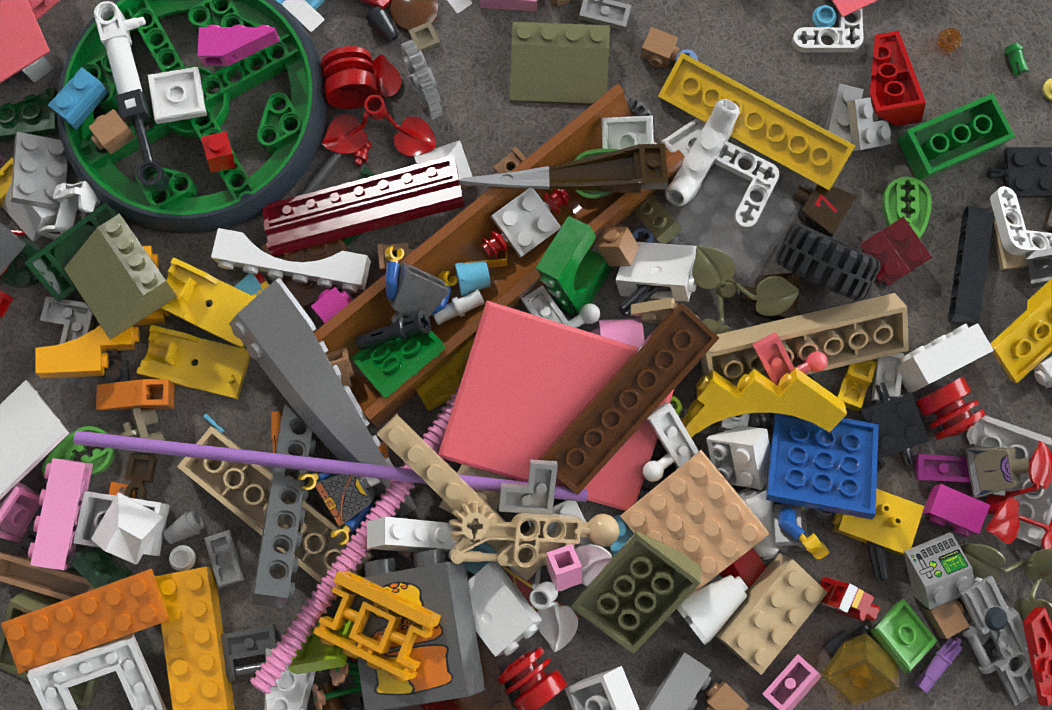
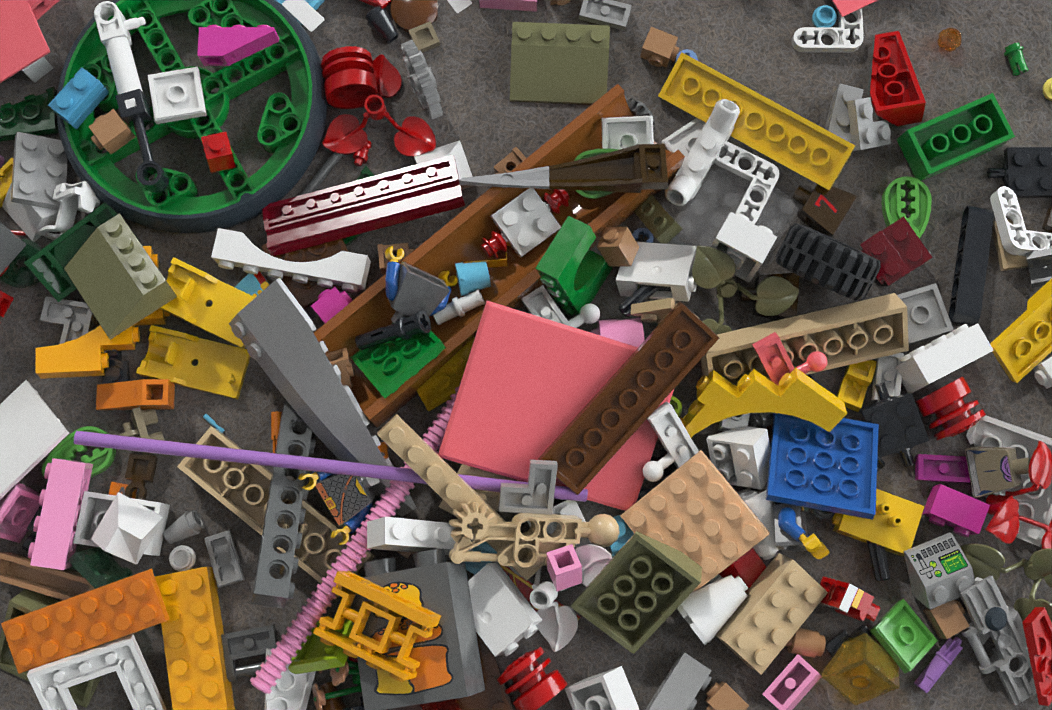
(744, 244): none -> white brick
(807, 643): none -> medium nougat brick
(925, 313): none -> light grey plate

